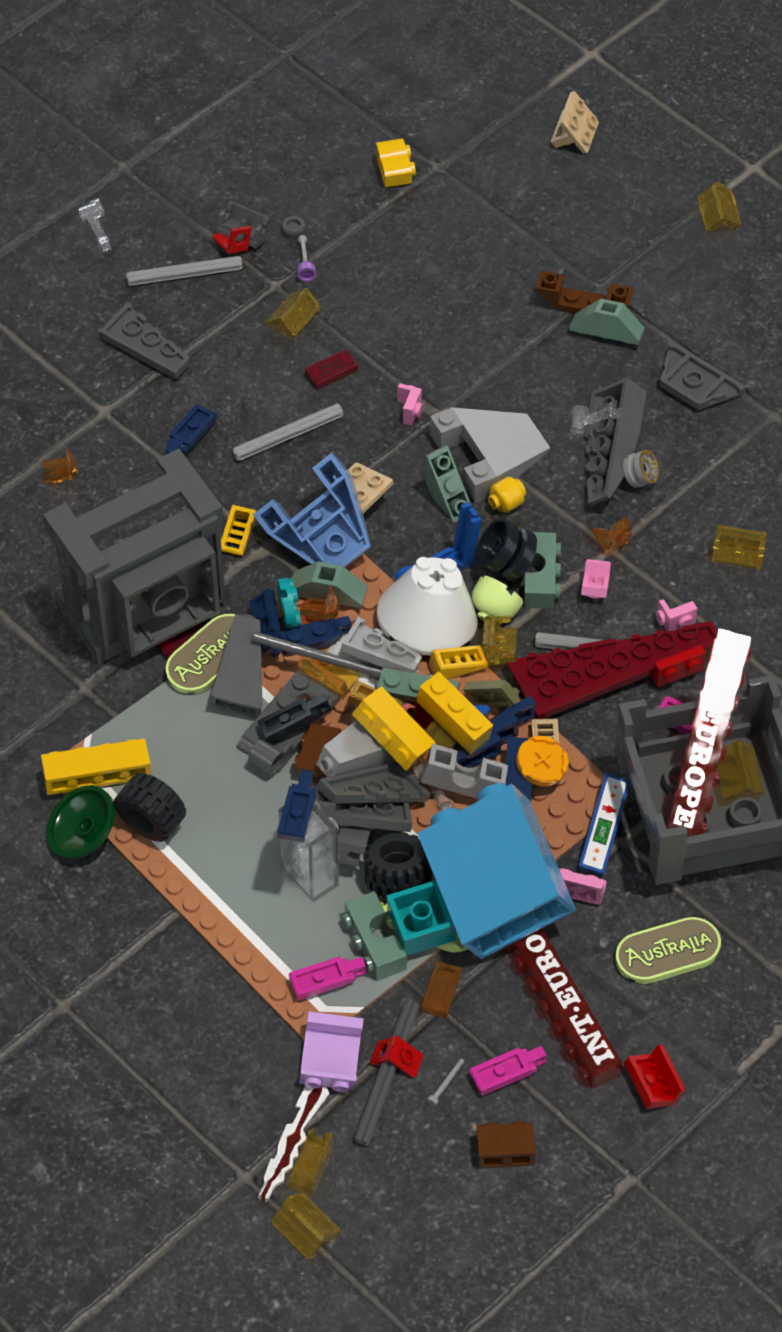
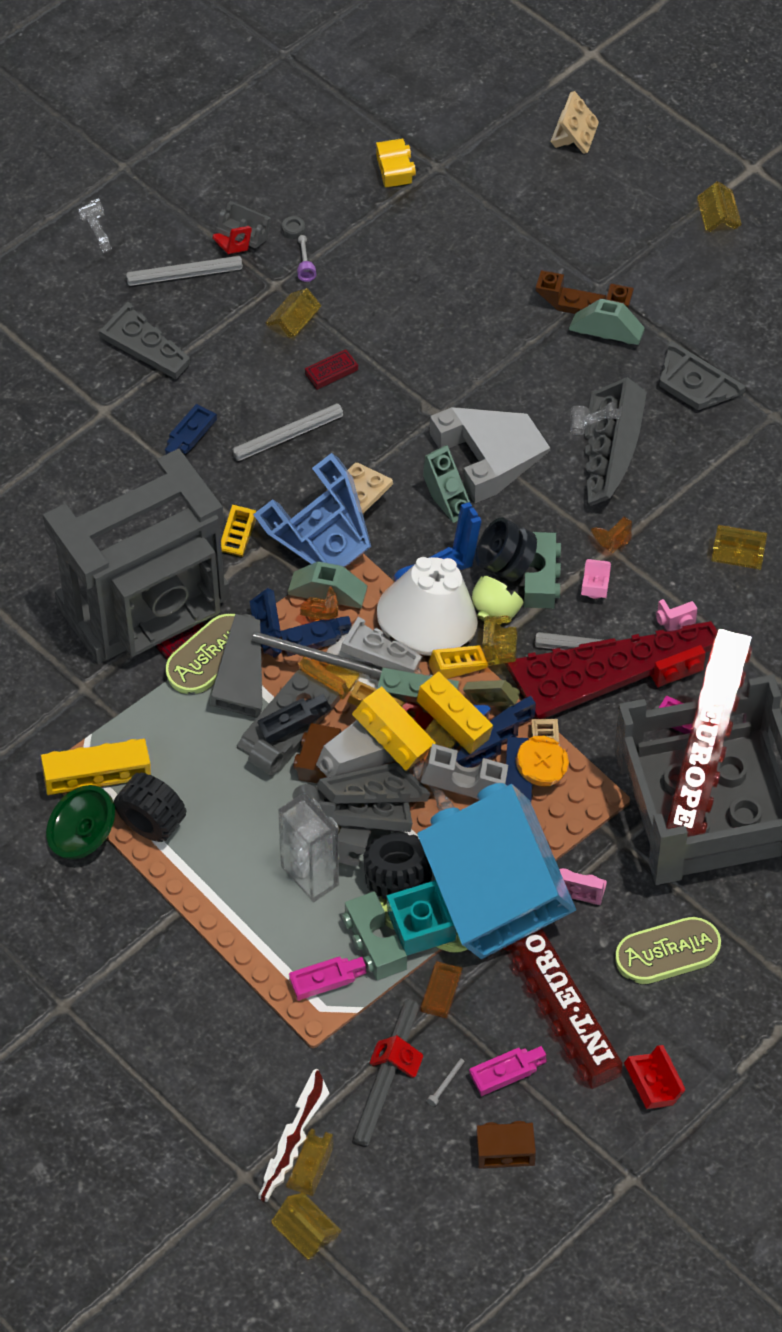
(60, 469): clear orange plate -> none
(287, 599): teal plate -> none
(297, 809): dark blue hinge -> none
(331, 1051): lavender panel -> none
(413, 403): bright pink bracket -> none
(506, 494): yellow head -> none
(603, 825): tile -> none
(641, 468): light grey wheel -> none
(740, 771): clear yellow panel -> none

